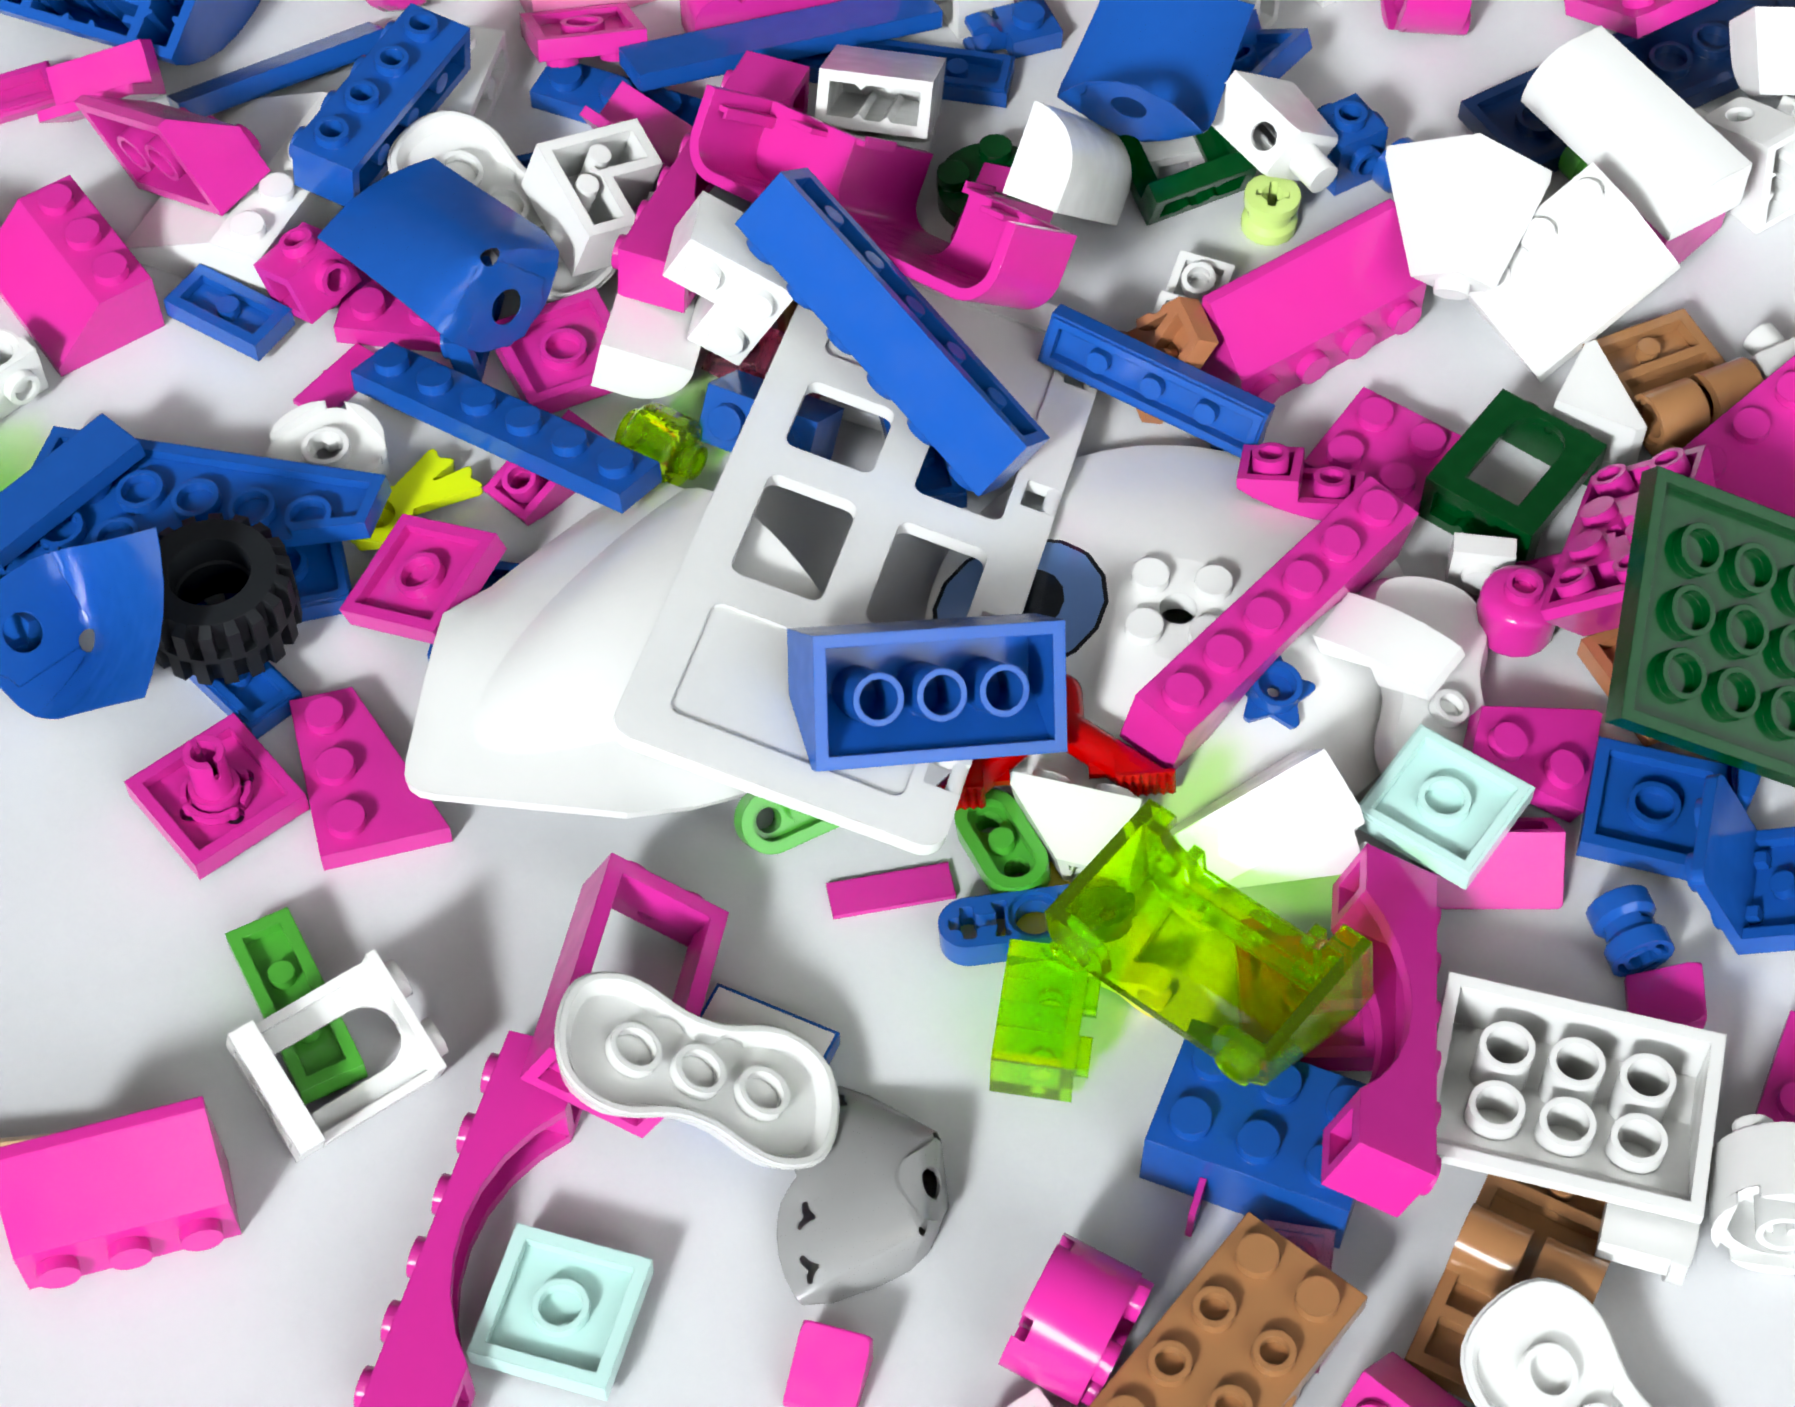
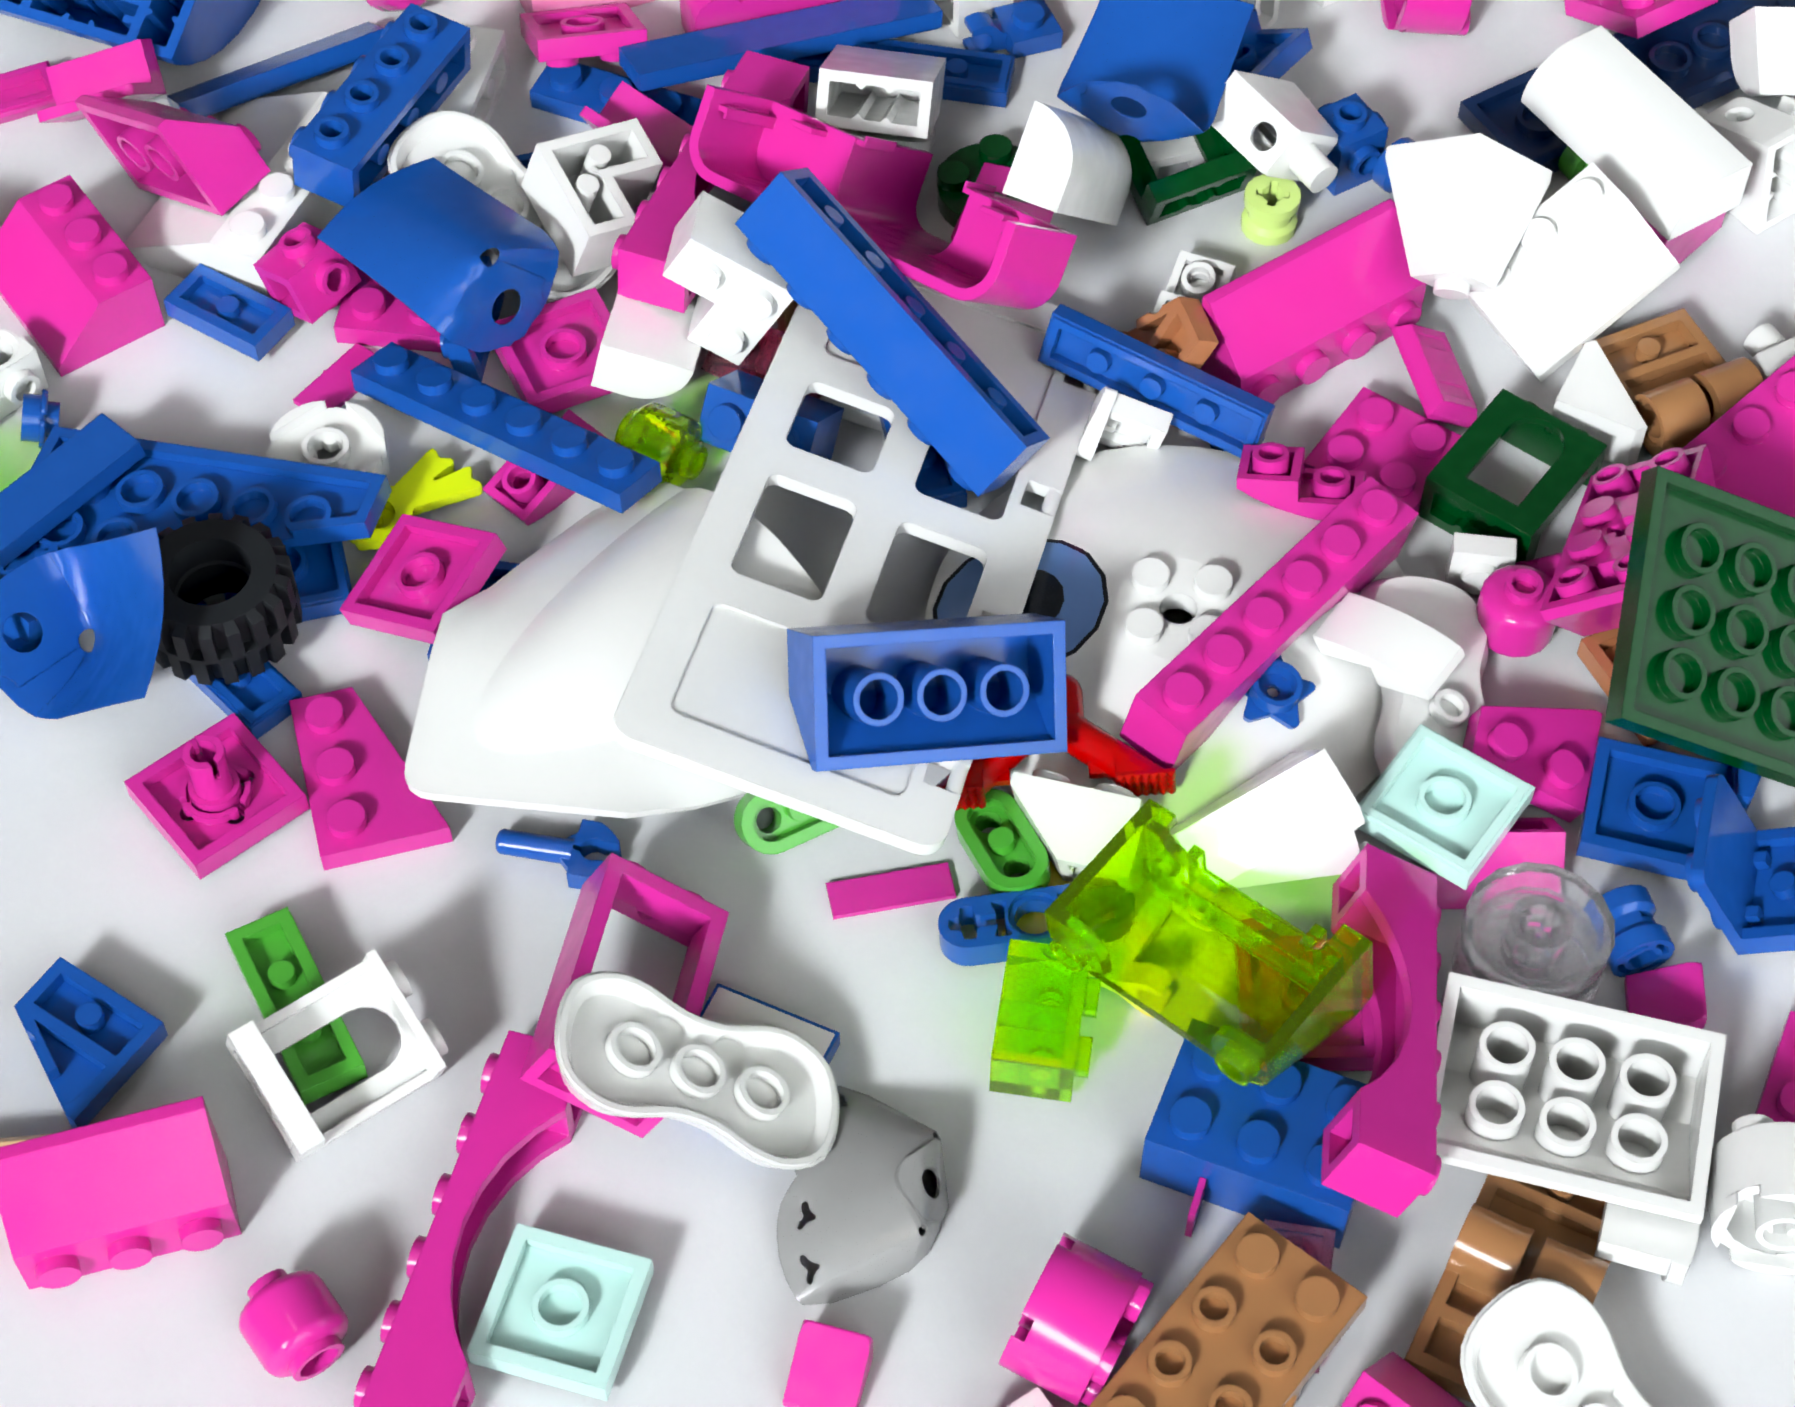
(38, 417): none -> blue plate
(86, 1038): none -> blue wing
(293, 1324): none -> dark pink head
(568, 851): none -> blue bar
(1121, 423): none -> white tile
(1435, 375): none -> dark pink tile
(1536, 932): none -> clear wheel

